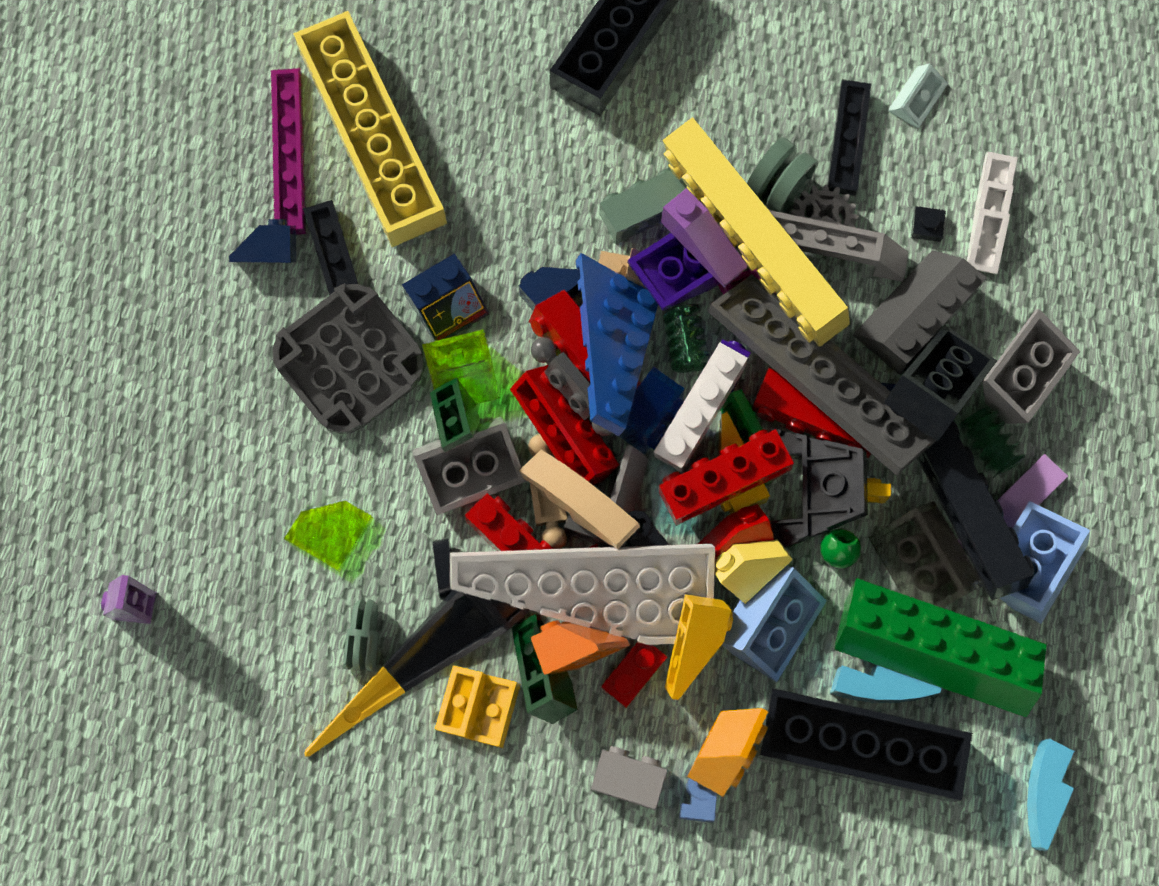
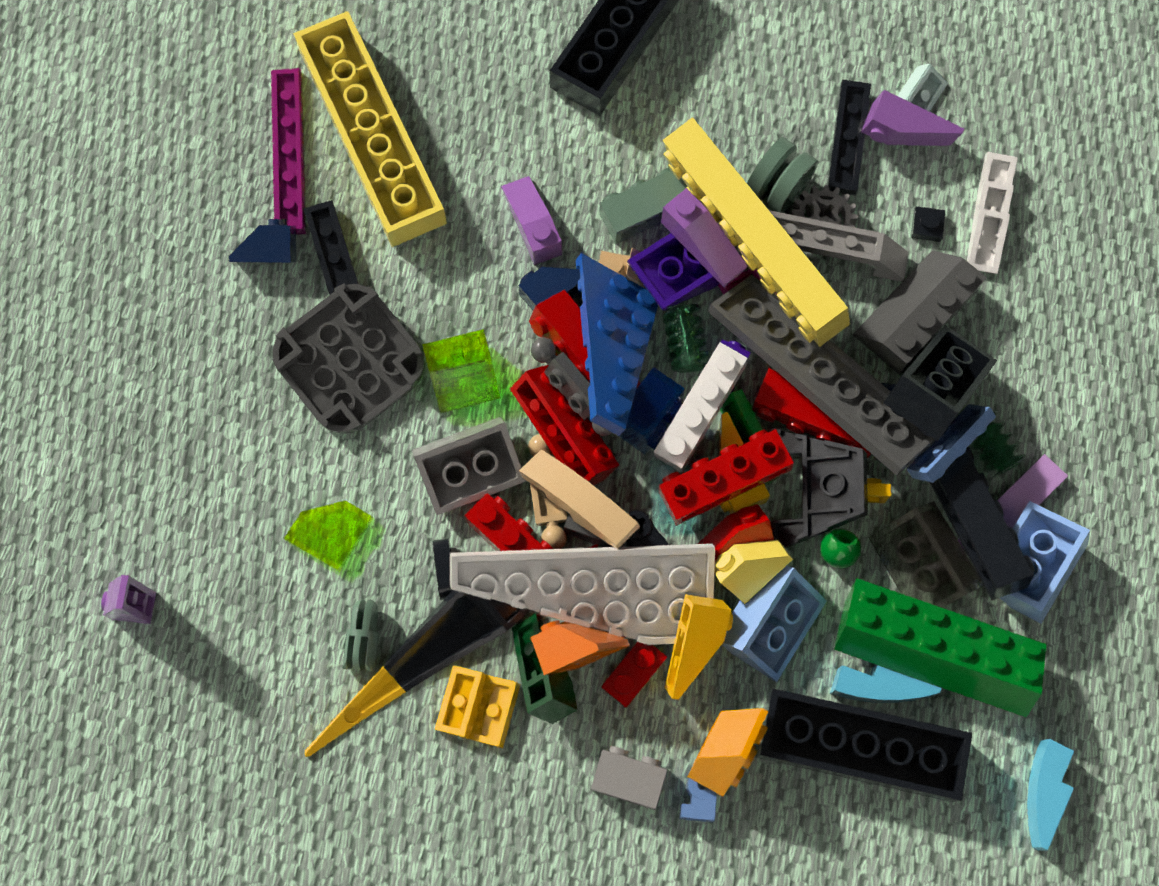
(445, 298): slope -> none
(454, 414): dark green slope -> none
(533, 220): none -> medium lavender slope
(629, 479): light grey slope -> none
(904, 123): none -> medium lavender slope
(952, 444): none -> medium blue plate
(1028, 370): light grey slope -> none

